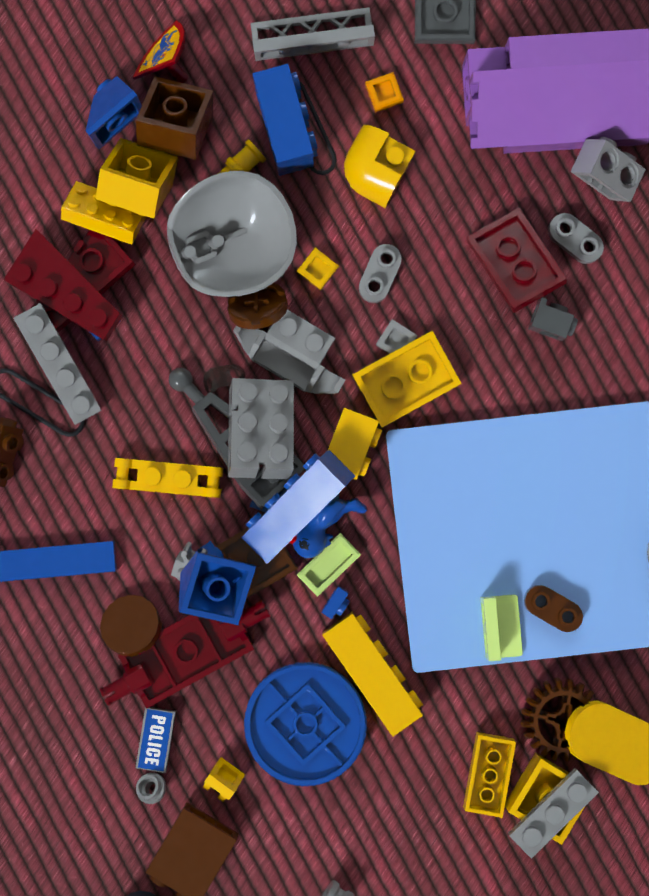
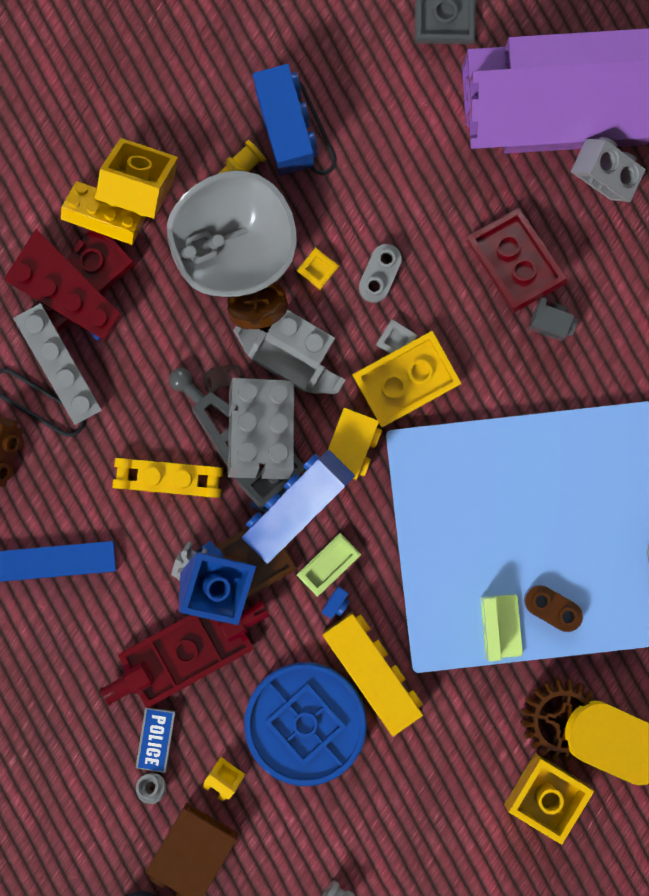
(111, 111): blue slope -> none
(130, 625): reddish brown tile -> none
(165, 54): shield -> none
(174, 117): reddish brown brick -> none
(312, 41): light grey fence -> none
(312, 537): blue animal -> none
(376, 164): yellow brick -> none
(384, 92): light orange tile -> none
(489, 774): yellow piece -> none
(553, 813): light grey plate -> none
(574, 240): light grey plate -> none

